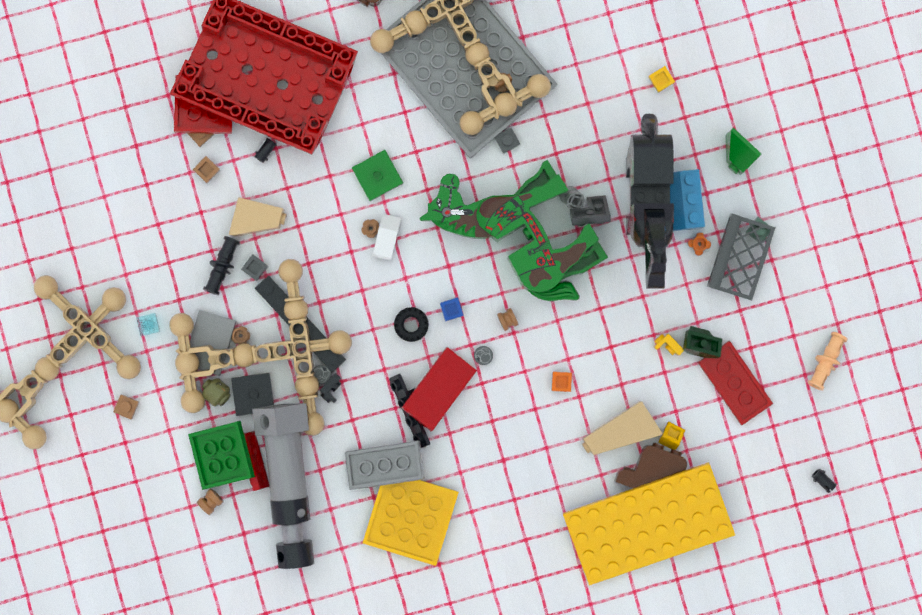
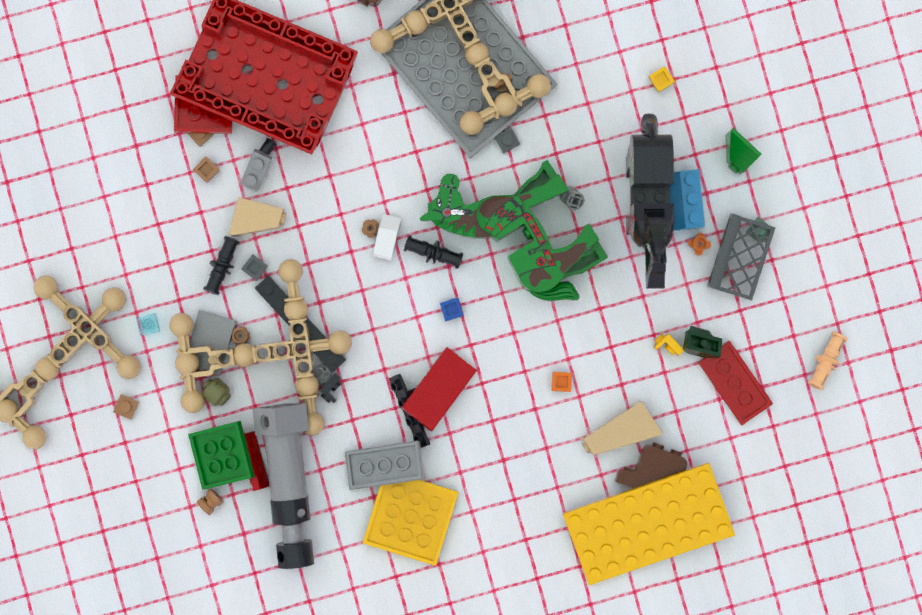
(251, 393): black plate -> none
(256, 170): none -> light grey plate
(377, 175): green plate -> none
(399, 324): black tyre -> none
(433, 251): none -> black piece
(483, 355): dark grey tile -> none
(507, 319): medium nougat wheel -> none
(596, 212): dark grey plate -> none
(671, 436): yellow slope -> none
(820, 477): black pin -> none

